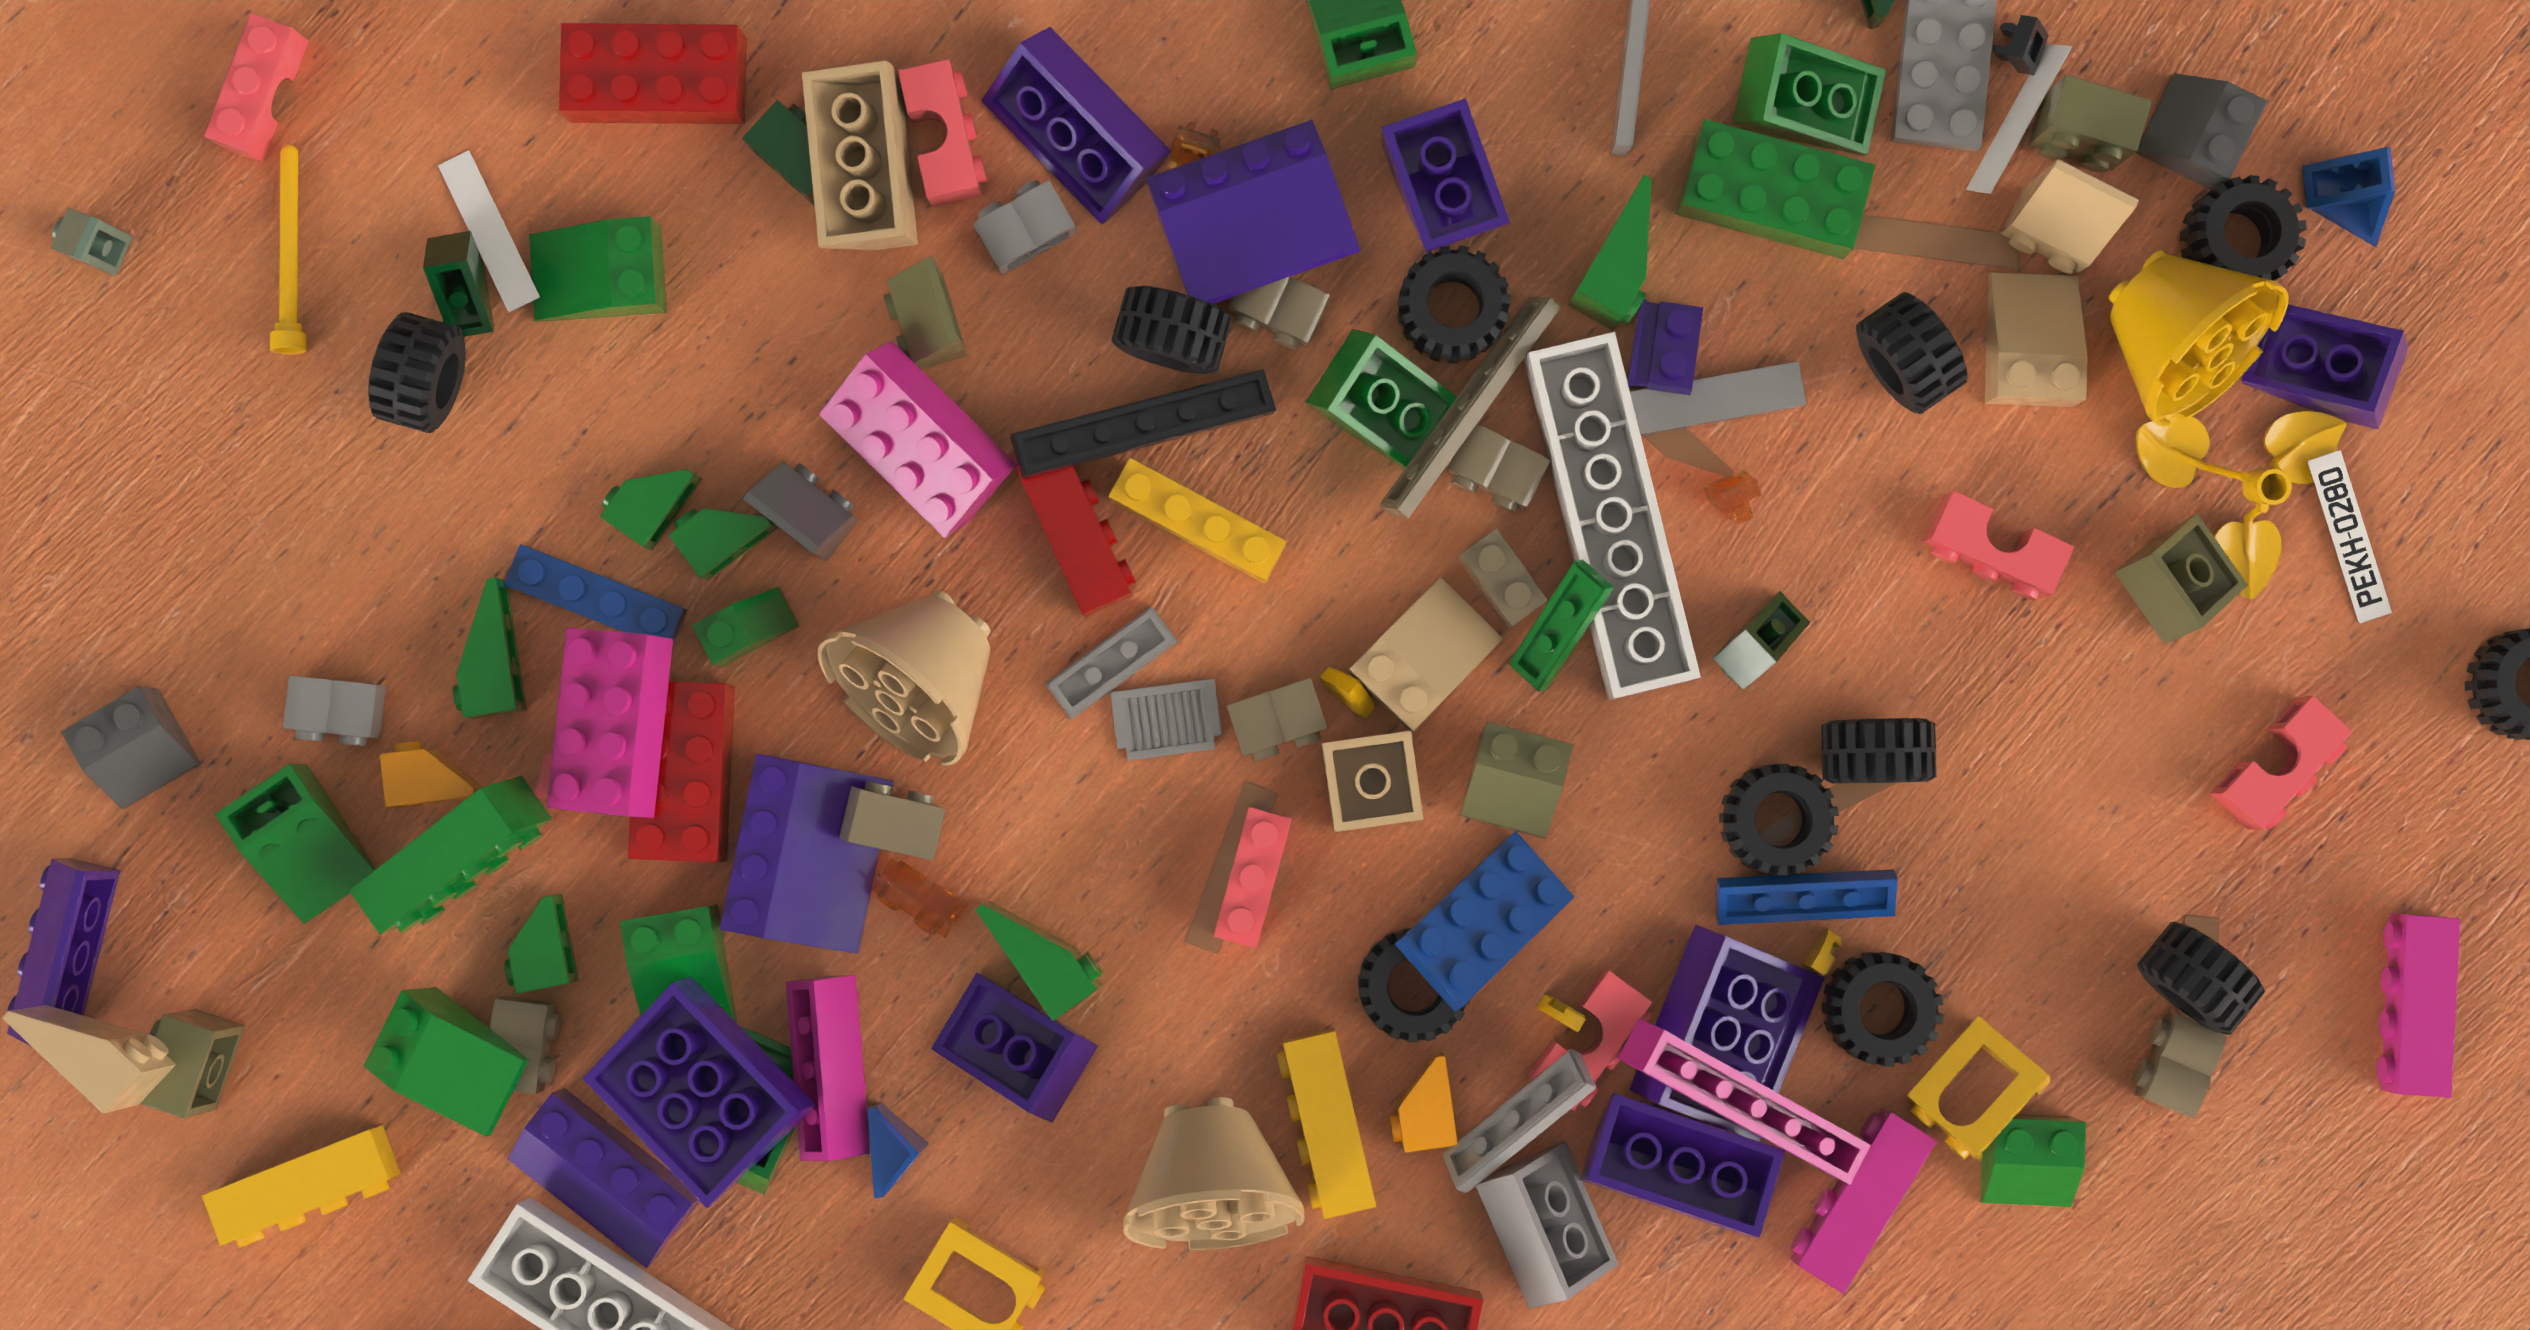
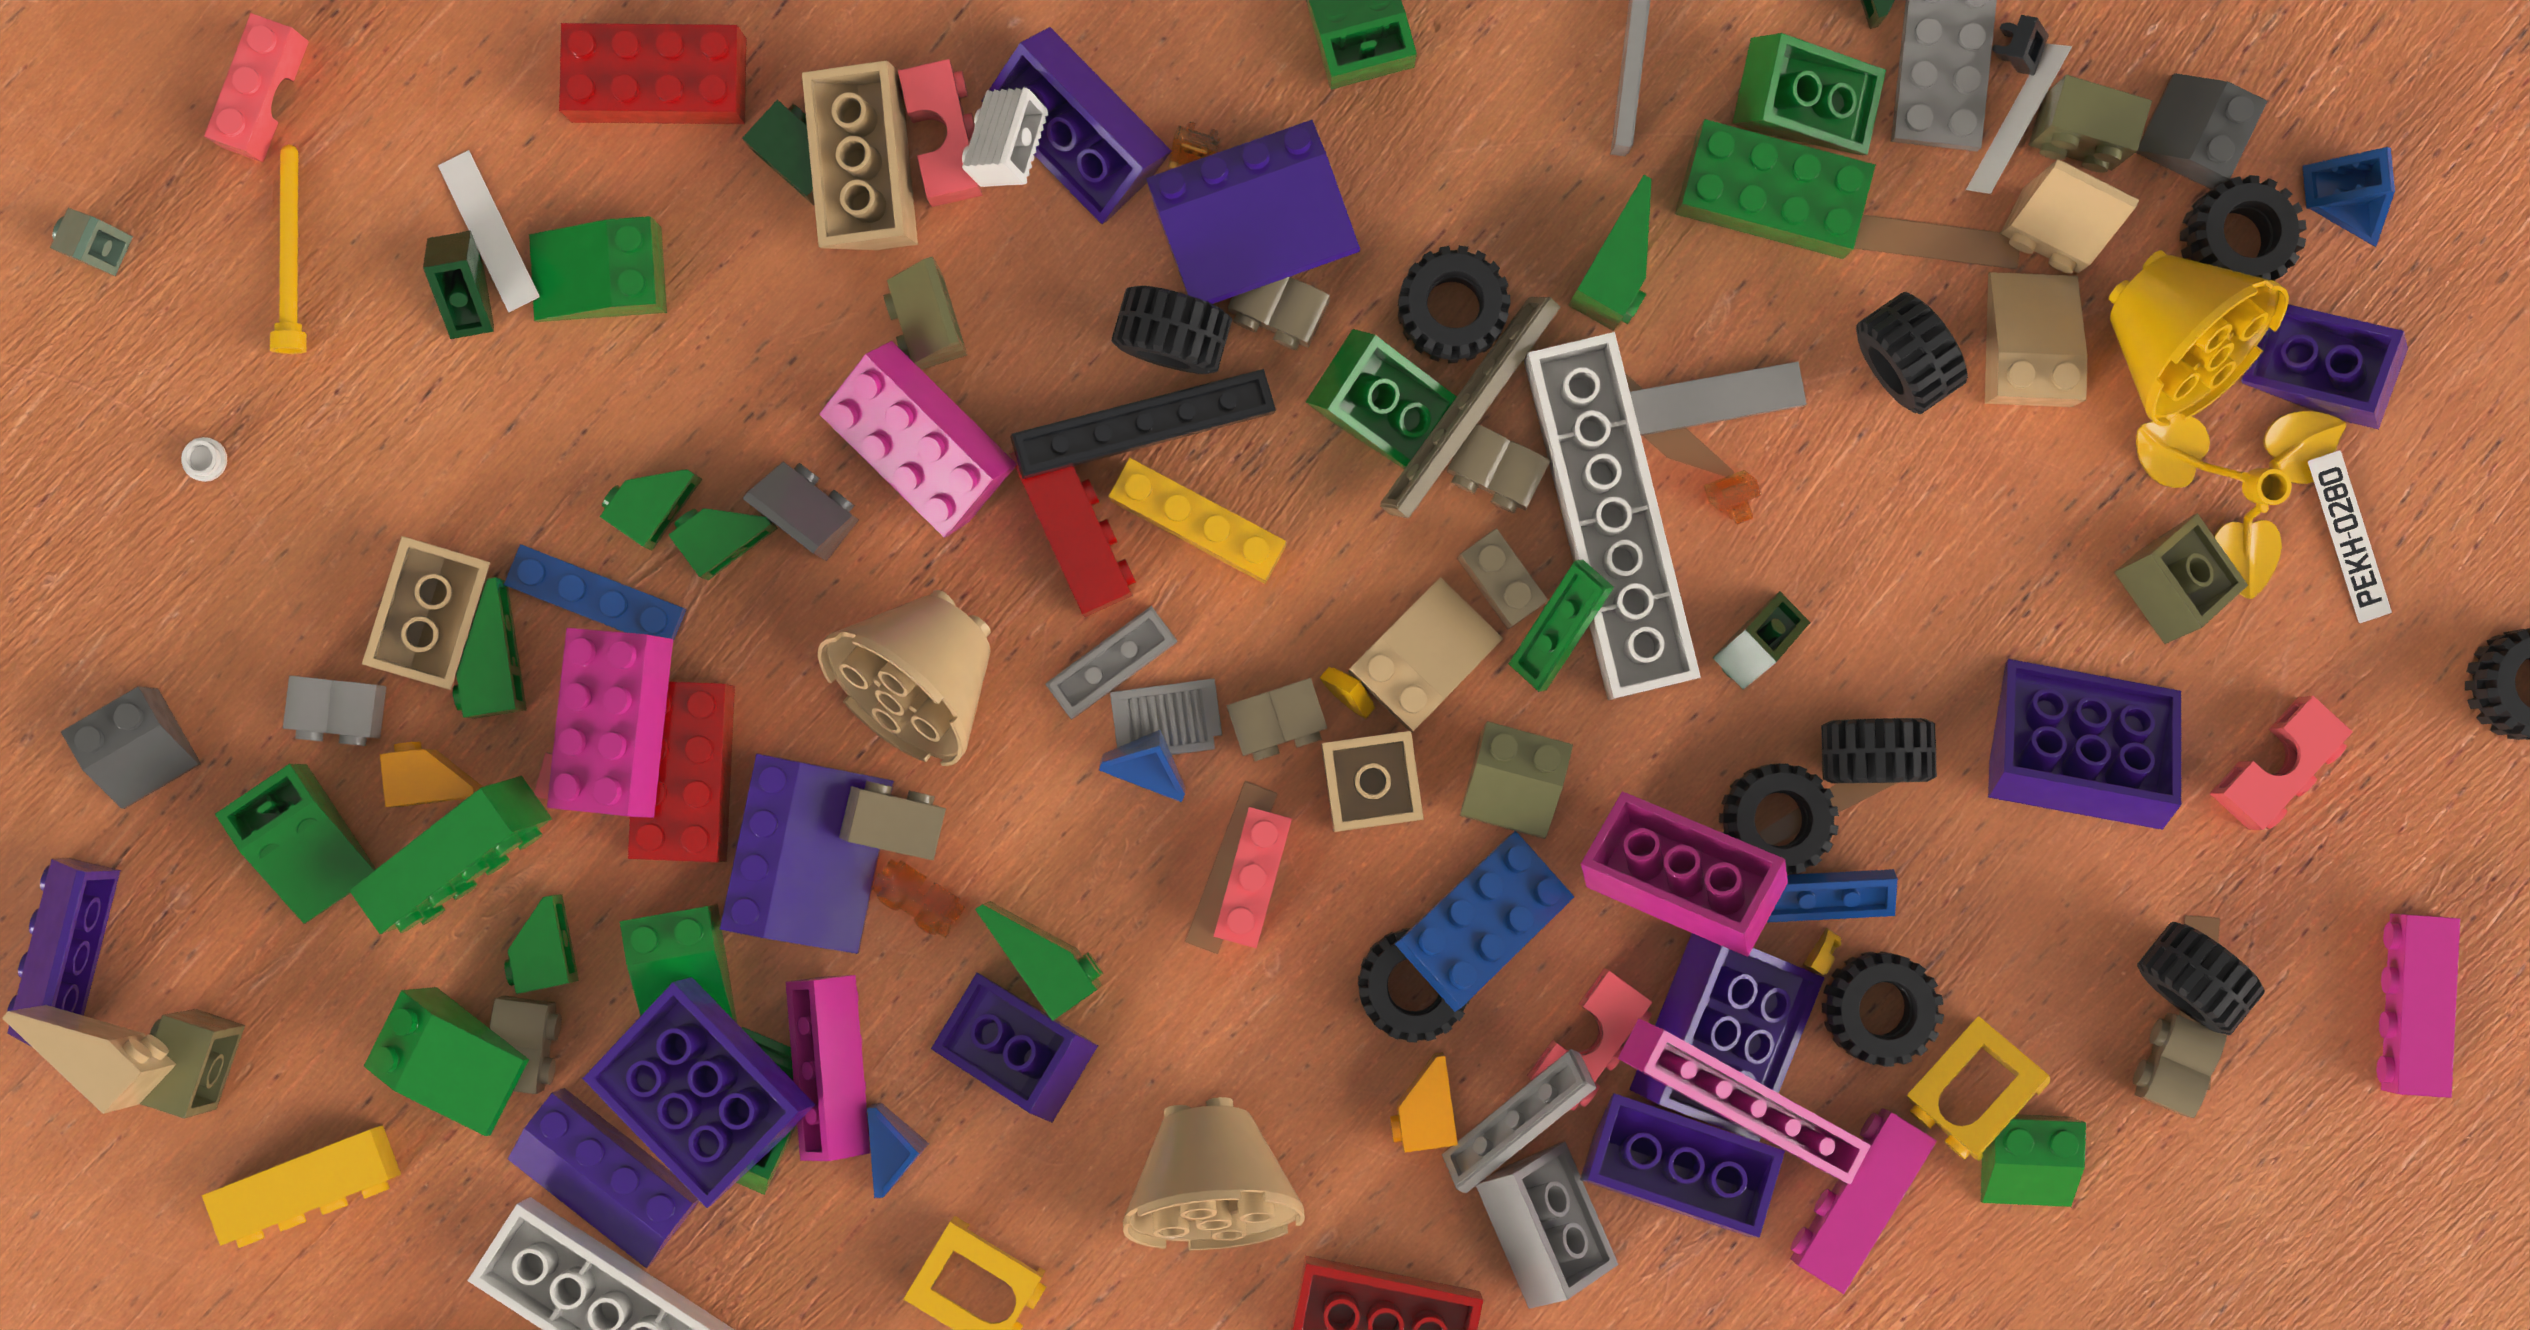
(204, 459): none -> white plate
(416, 372): black tyre -> none
(426, 613): none -> tan slope
(745, 626): green slope -> none
(1004, 138): none -> white brick
(1024, 226): light grey brick -> none
(1146, 764): none -> blue slope
(1328, 1123): yellow brick -> none
(1444, 175): dark purple slope -> none
(1561, 1012): yellow tile -> none
(1665, 347): dark purple plate -> none
(1685, 873): none -> dark pink brick
(1961, 534): coral arch -> none
(2087, 745): none -> dark purple slope

